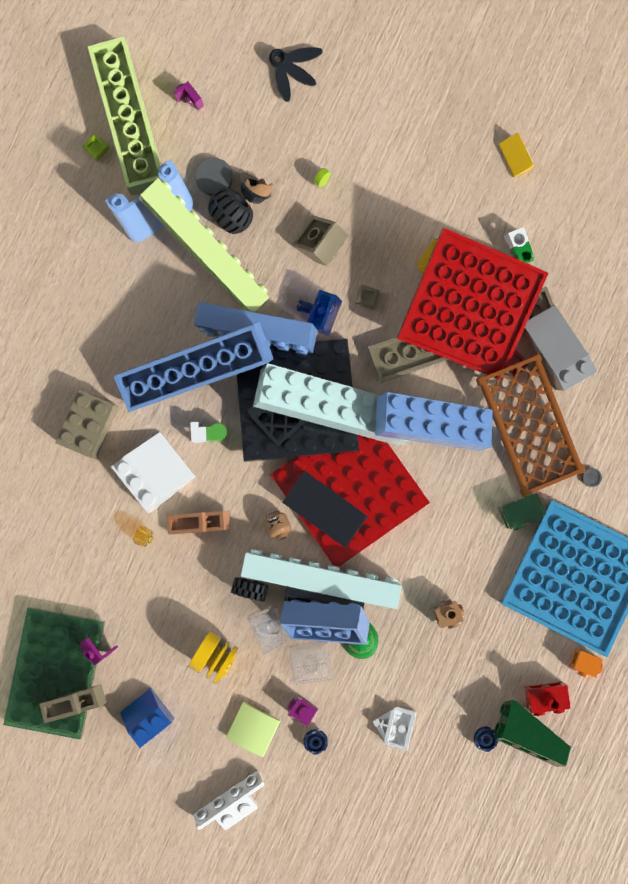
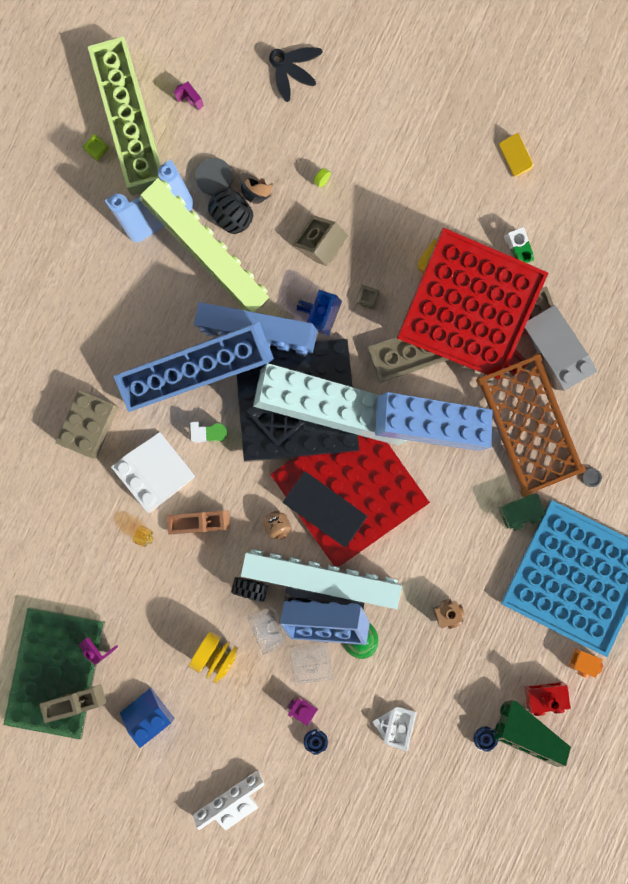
(253, 729): yellowish green slope -> none

